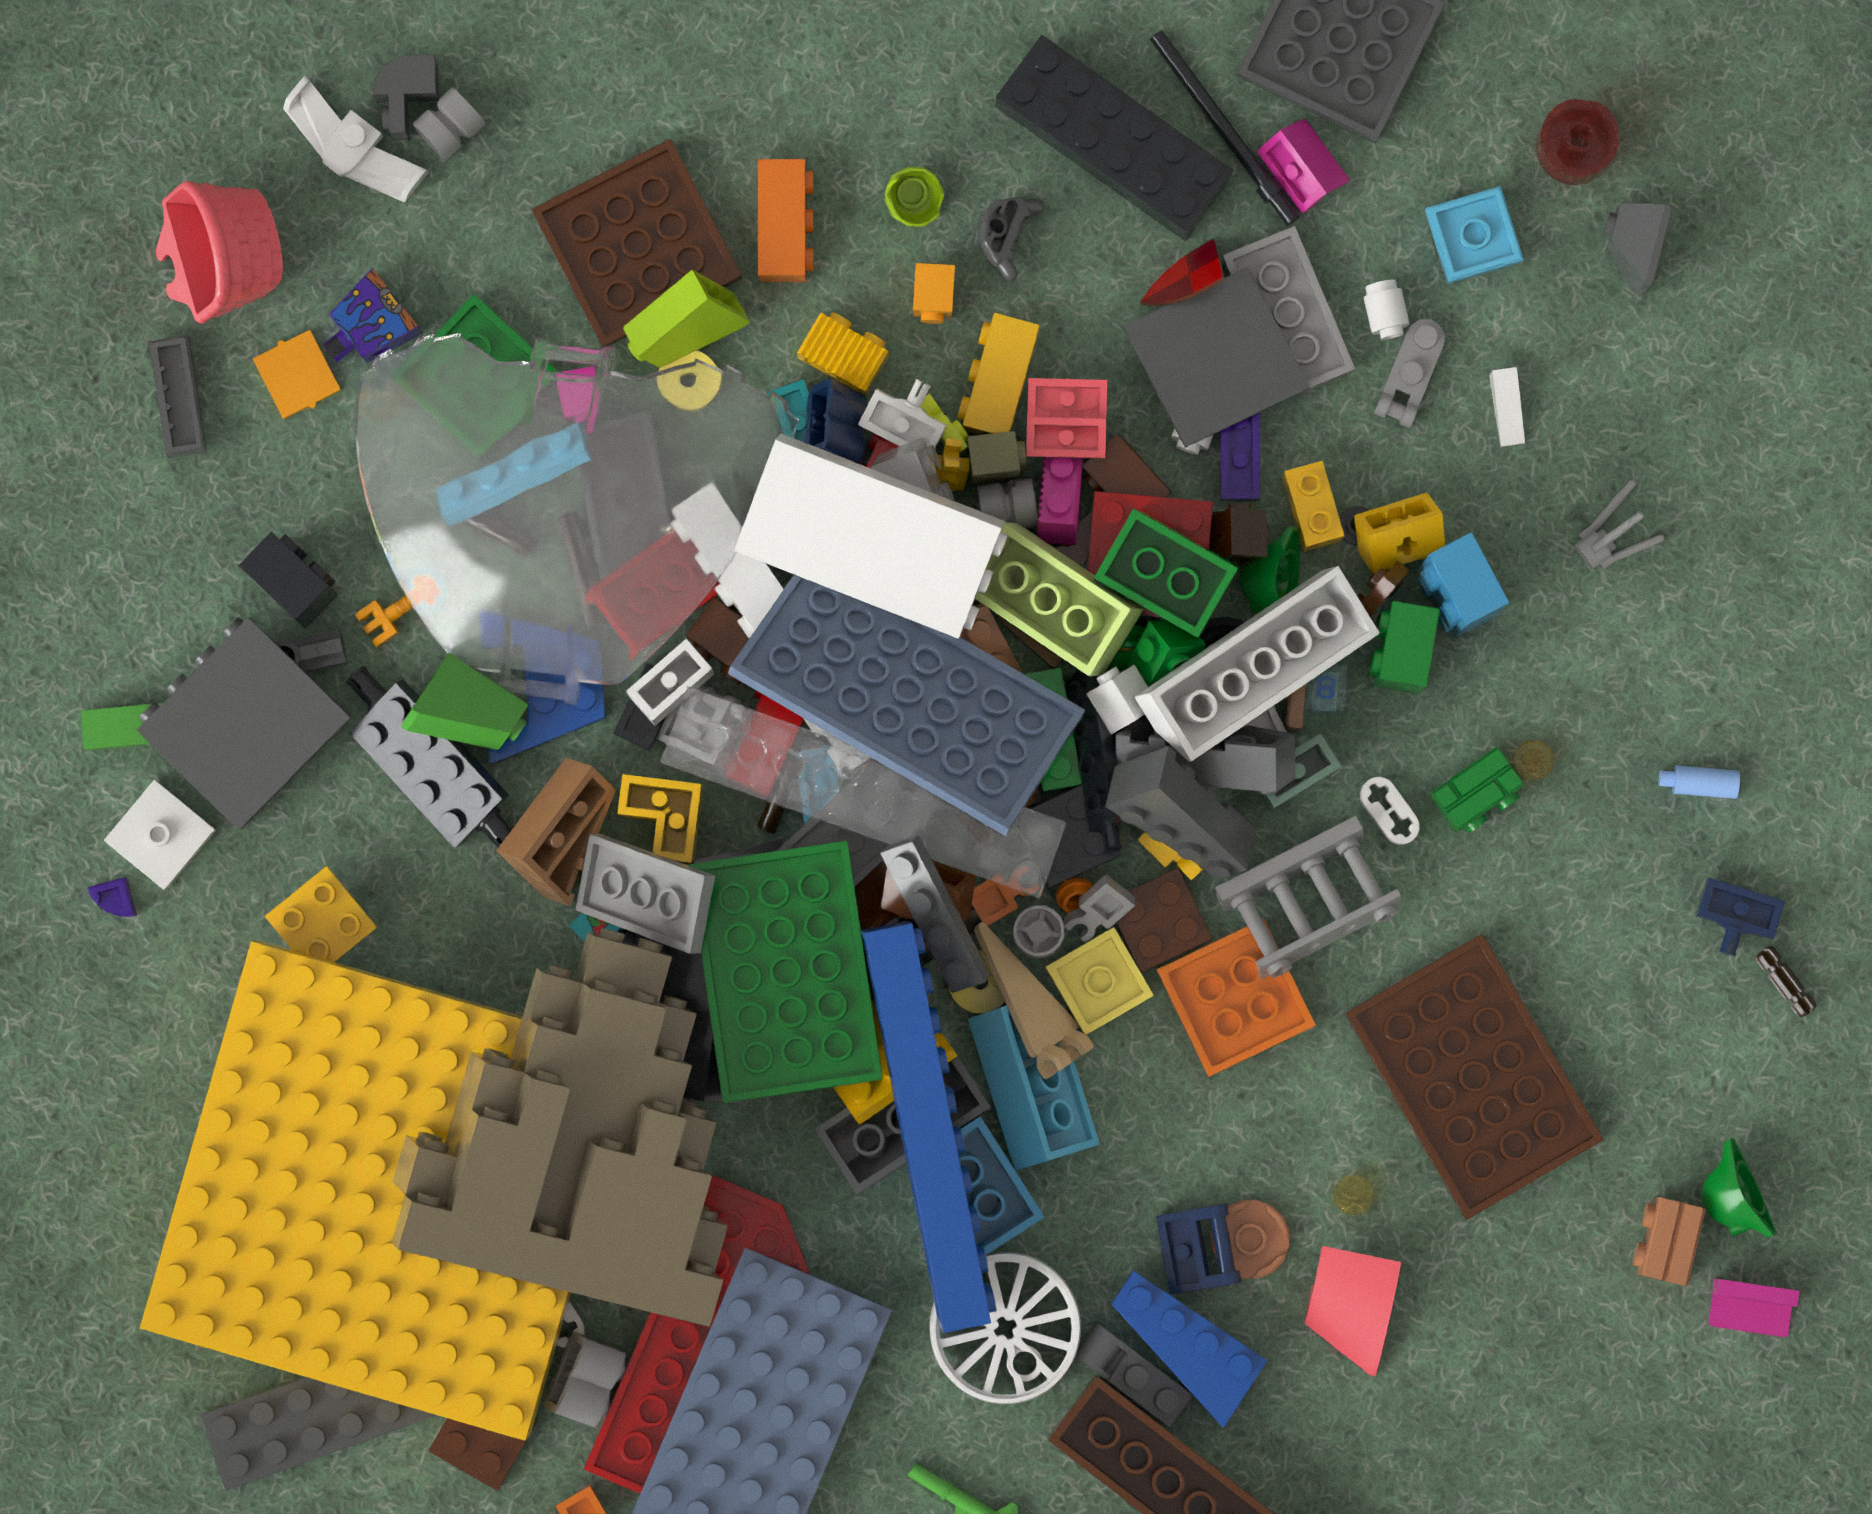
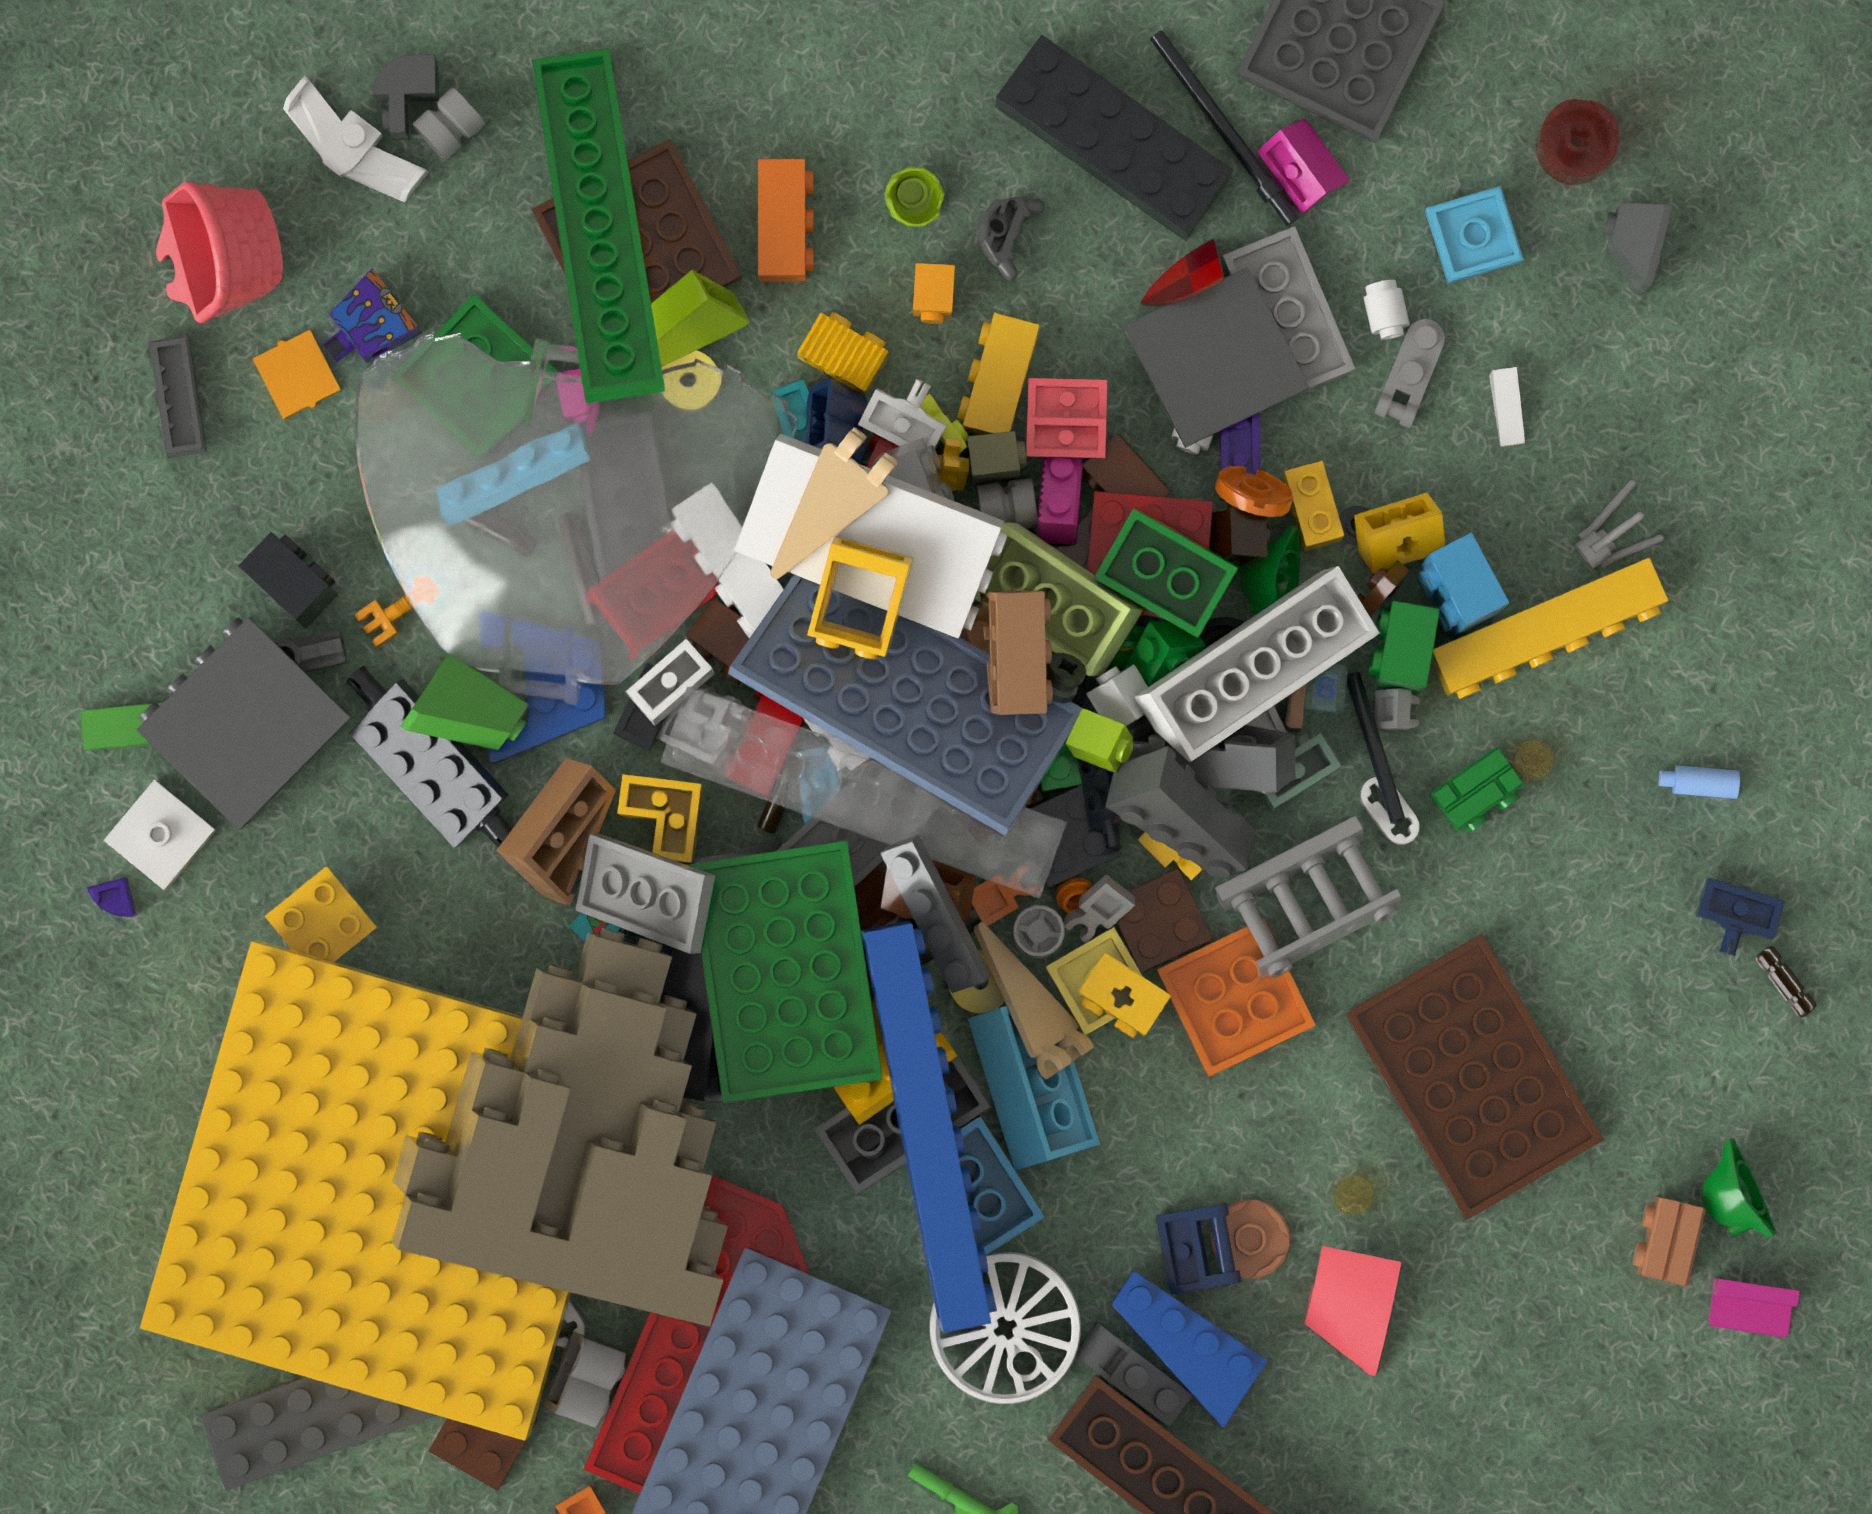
(598, 226): none -> green plate
(832, 500): none -> tan flag
(868, 558): none -> yellow window
(1018, 651): none -> medium nougat wedge
(1065, 674): none -> pearl dark grey wheel
(1100, 741): none -> lime brick
(1146, 997): none -> yellow brick
(1257, 494): none -> orange tile
(1375, 748): none -> black bar
(1393, 709): none -> light grey tile
(1549, 627): none -> yellow brick

